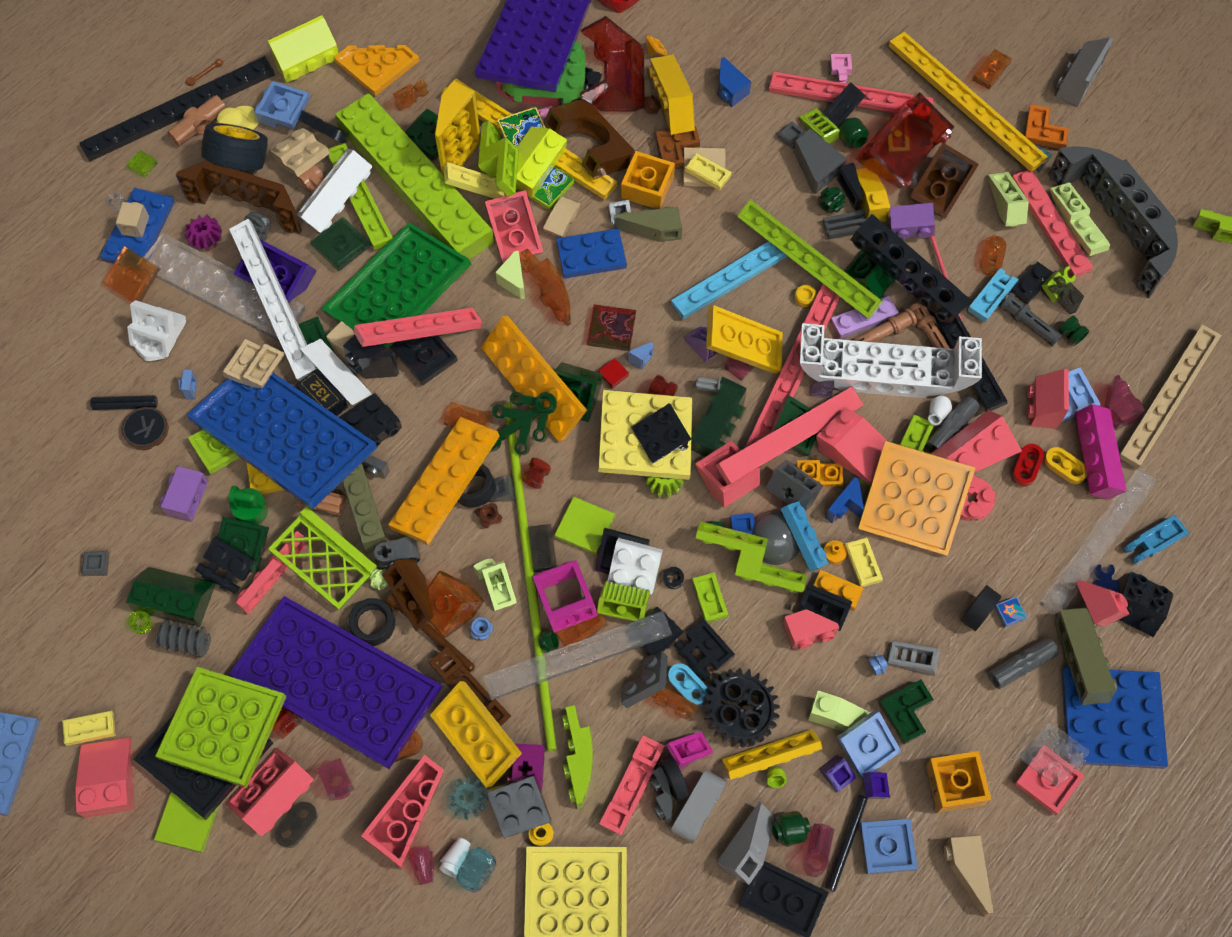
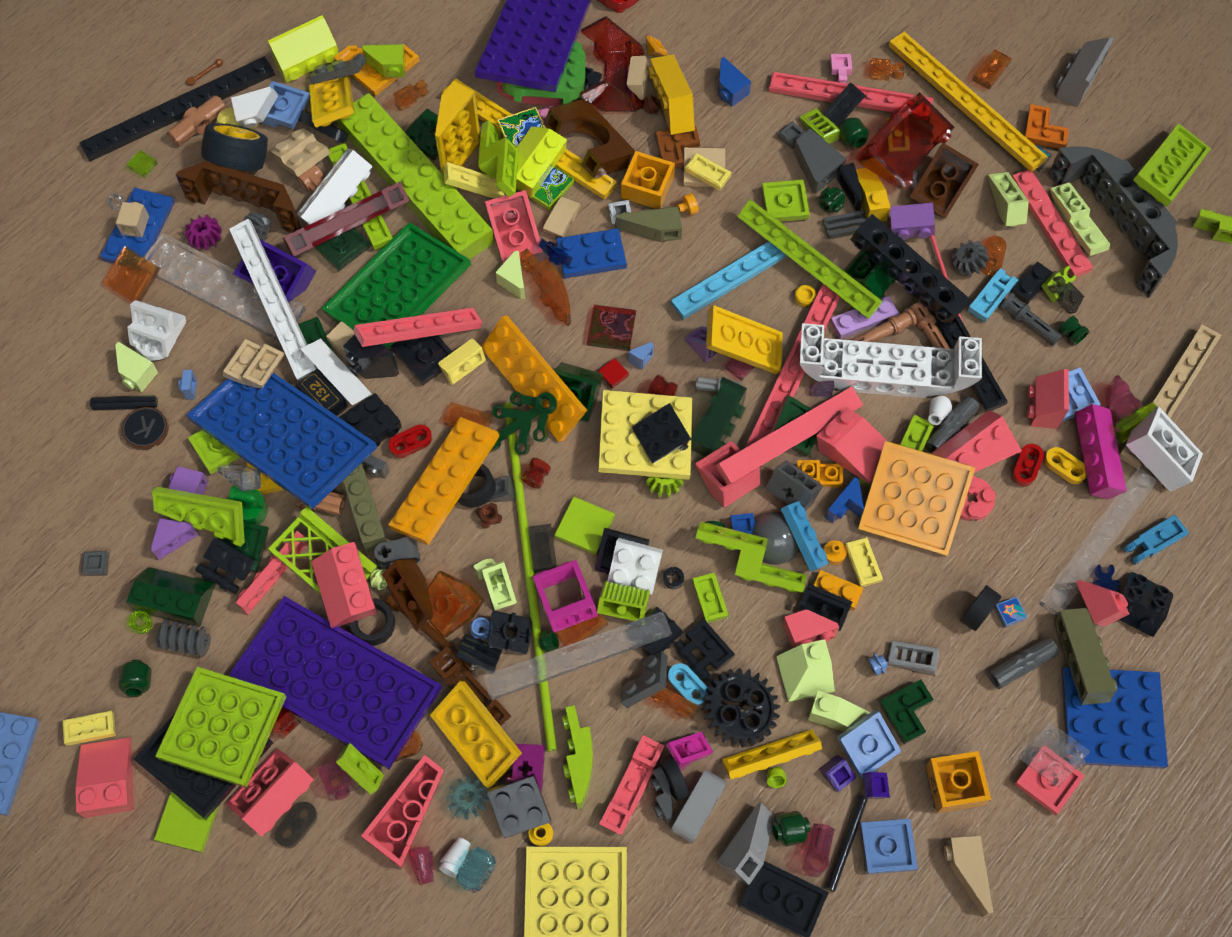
(134, 368): none -> yellowish green slope
(134, 678): none -> dark green head
(171, 536): none -> medium lavender slope
(214, 514): none -> lime wing
(241, 476): none -> clear slope
(253, 106): none -> white slope
(331, 101): none -> yellow plate
(337, 69): none -> dark grey plate
(343, 585): none -> coral slope
(345, 219): none -> arch
(360, 768): none -> lime plate
(386, 59): none -> lime slope
(409, 440): none -> red plate
(462, 361): none -> light yellow slope
(478, 654): none -> black piece
(518, 624): none -> black piece
(555, 254): none -> clear blue plate
(638, 76): none -> tan slope
(689, 204): none -> light orange tile
(786, 200): none -> lime plate
(806, 670): none -> yellowish green slope
(882, 69): none -> clear orange plate
(970, 258): none -> dark grey gear
(1126, 425): none -> clear neon green plate
(1165, 450): none -> white slope
(1172, 165): none -> lime plate

